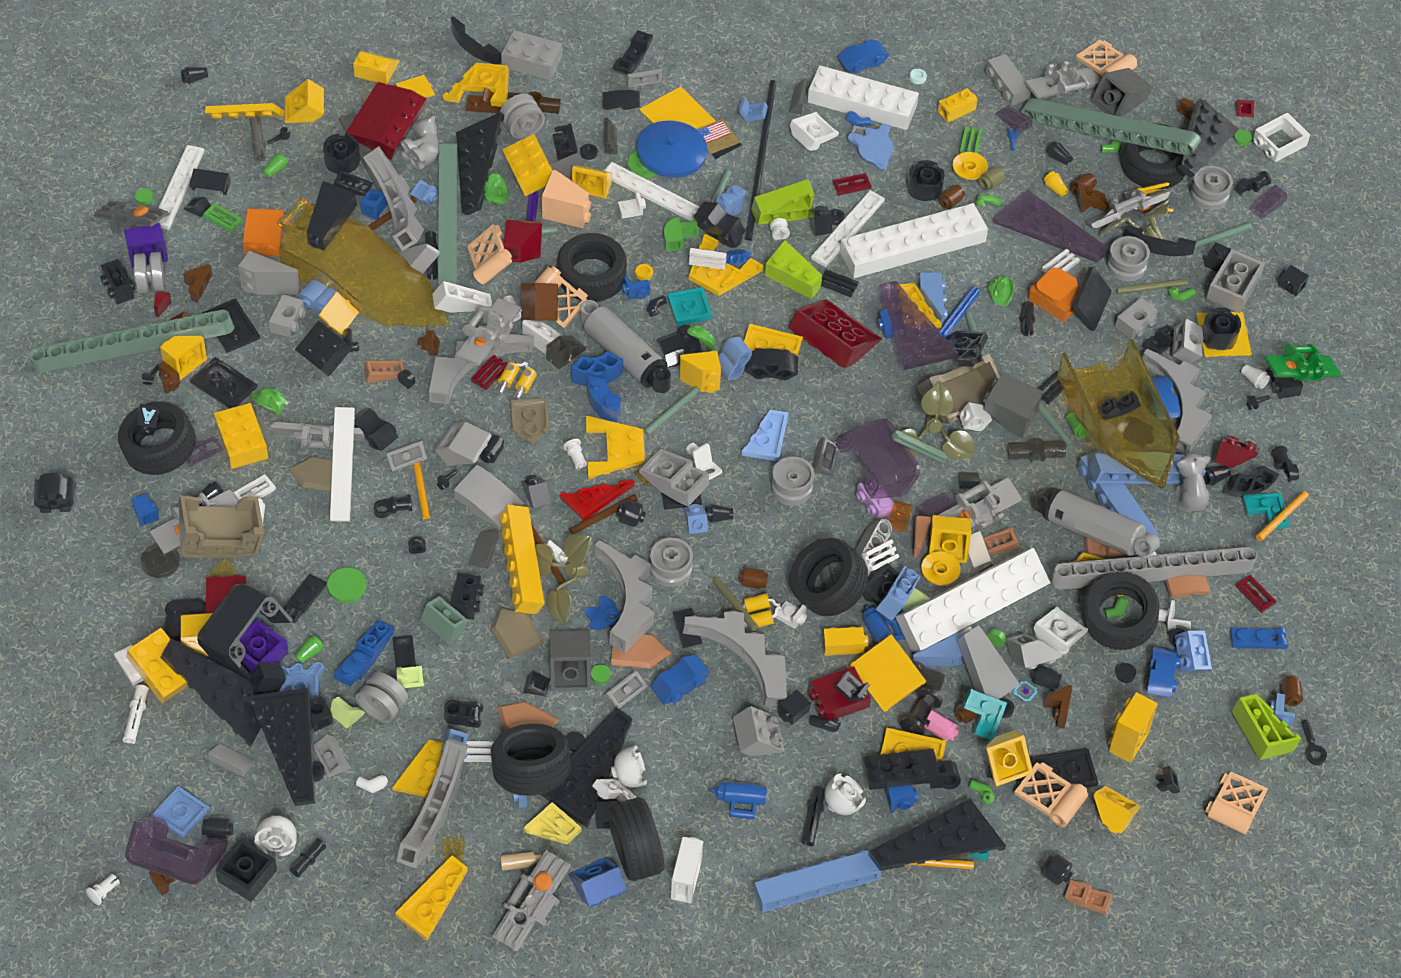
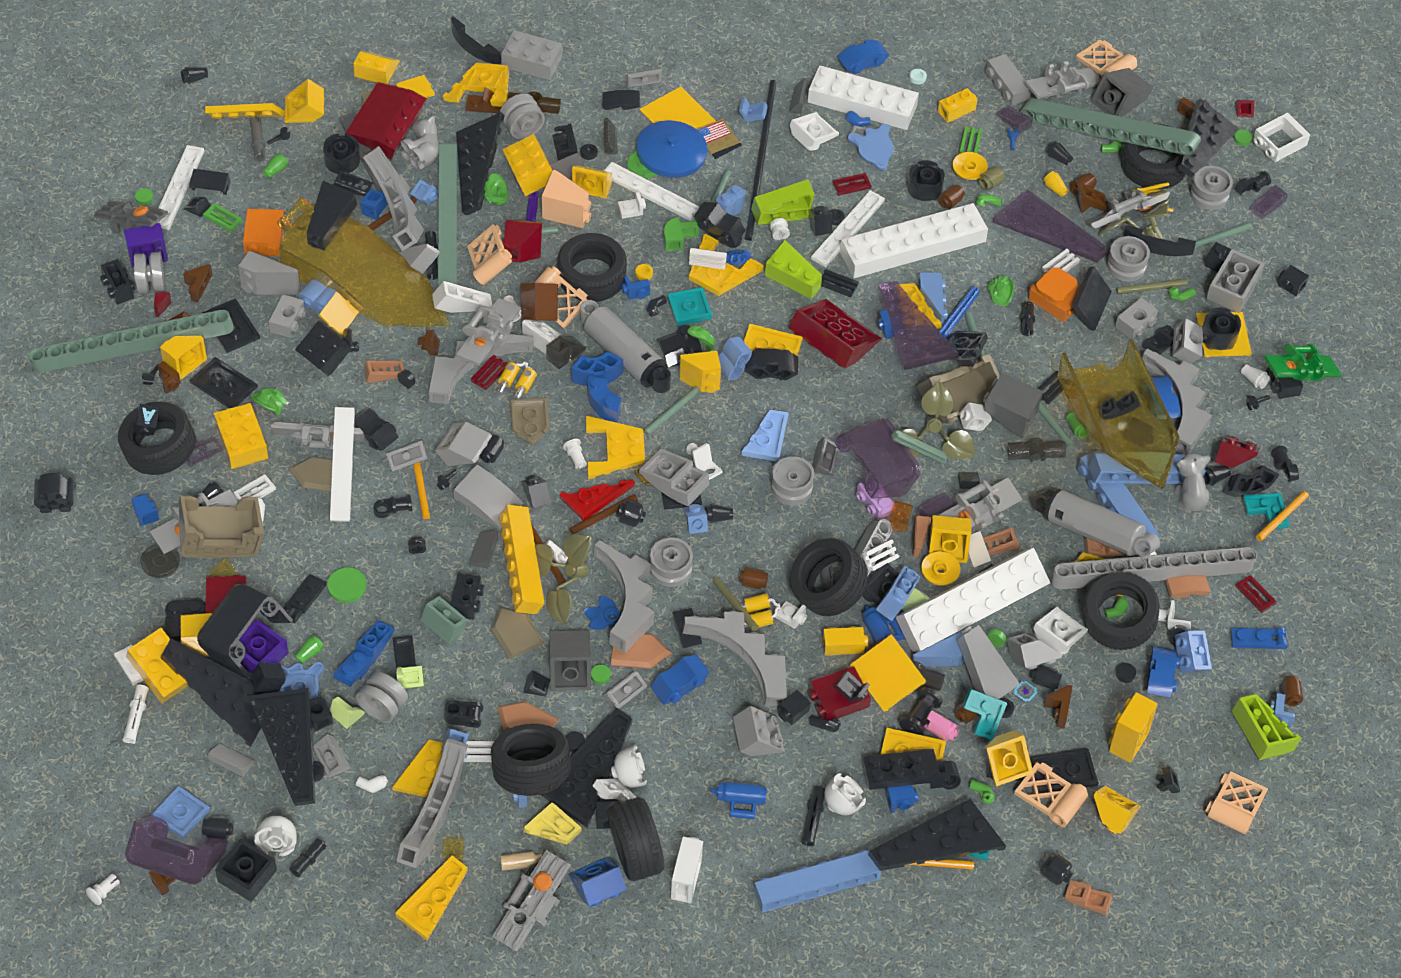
(633, 56): black slope -> none
(1311, 740): black piece -> none

